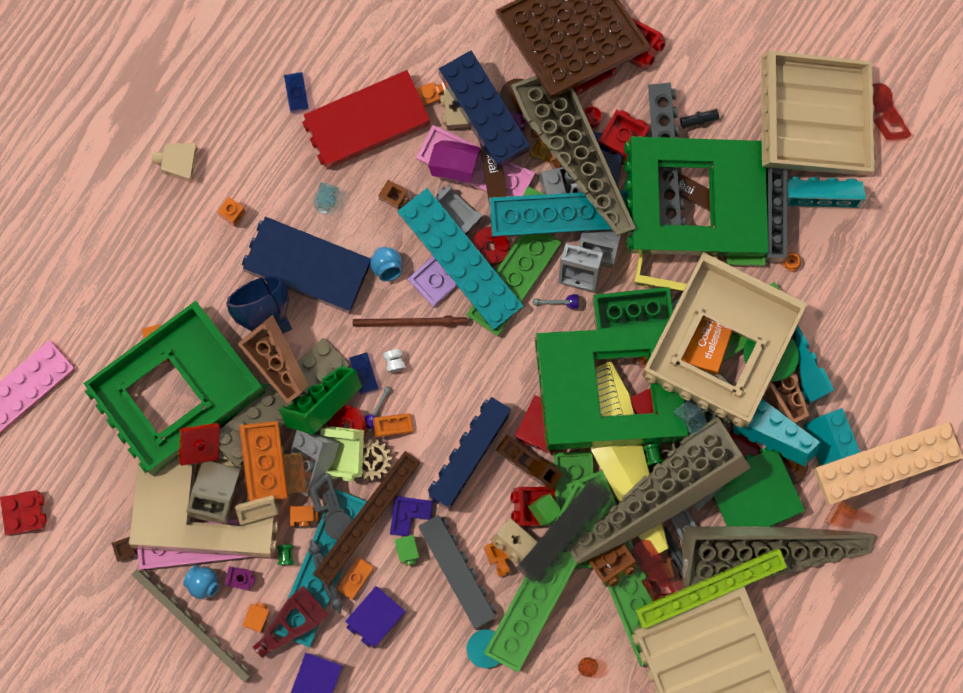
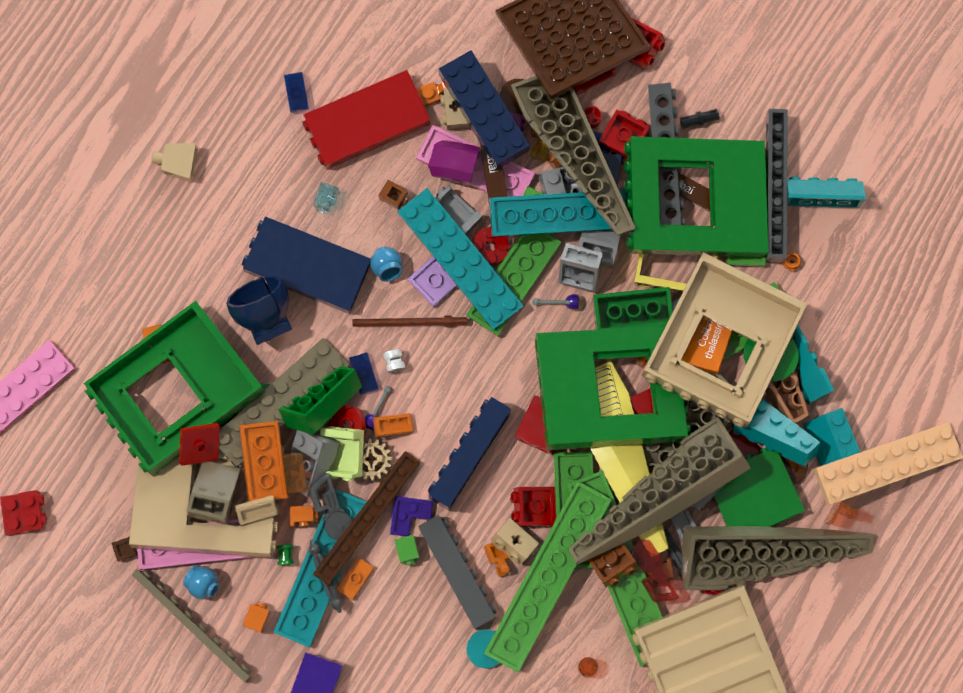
(231, 211): orange brick -> none
(233, 573): magenta brick -> none
(274, 359): nougat wedge -> none
(307, 606): dark red plate -> none
(374, 617): dark purple brick -> none
(528, 463): reddish brown arch -> none
(545, 510): bright green brick -> none
(561, 532): clear smoke brick -> none
(653, 454): green bush -> none
(692, 416): clear light blue panel -> none
(710, 588): lime plate -> none
(817, 113): tan panel -> none
(883, 104): clear red piece -> none

